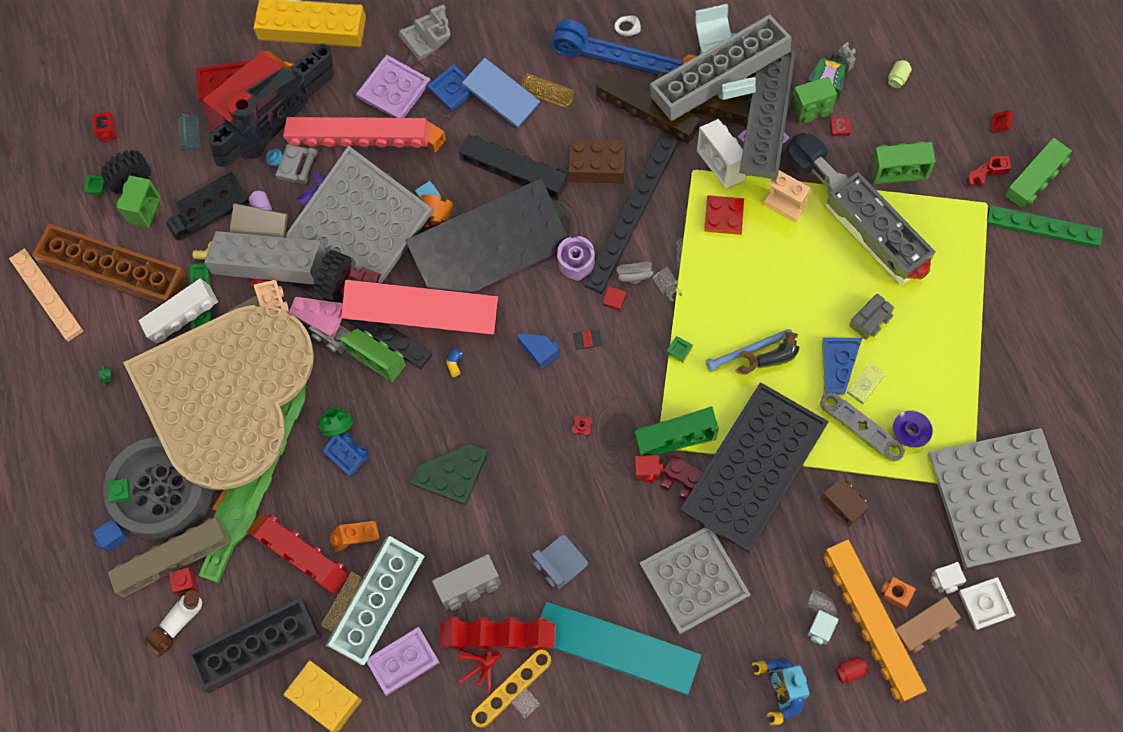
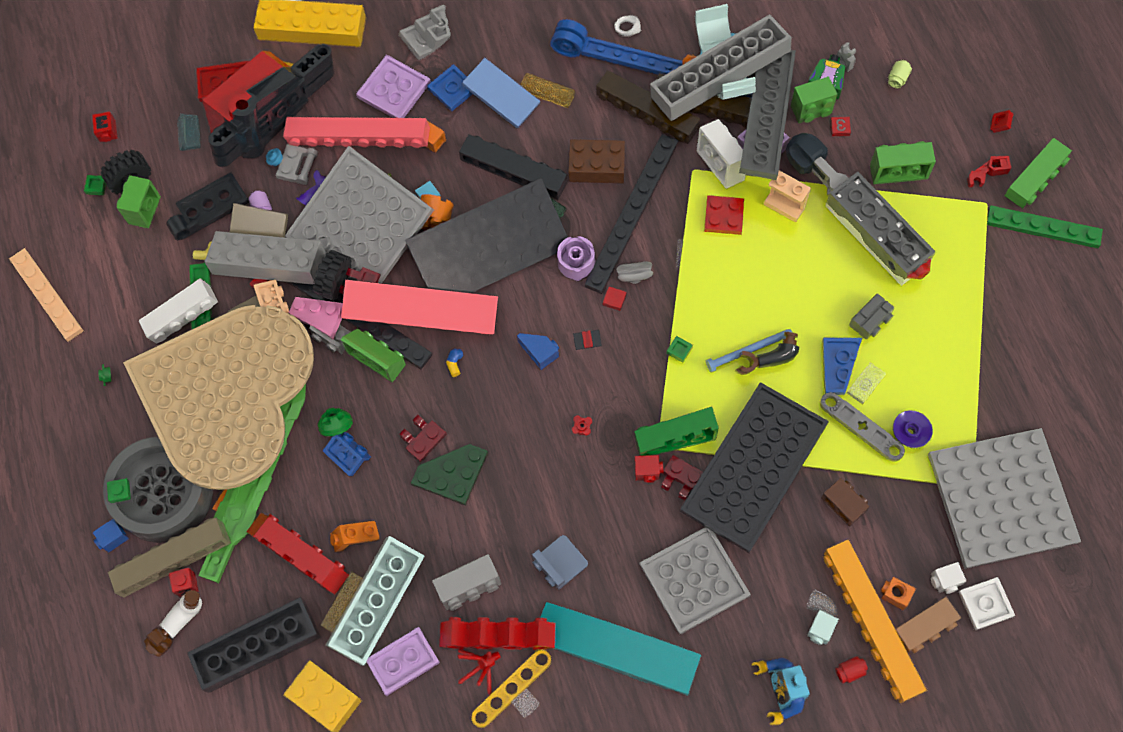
(109, 265): dark orange brick -> none
(425, 441): none -> dark red plate
(666, 282): clear plate -> none

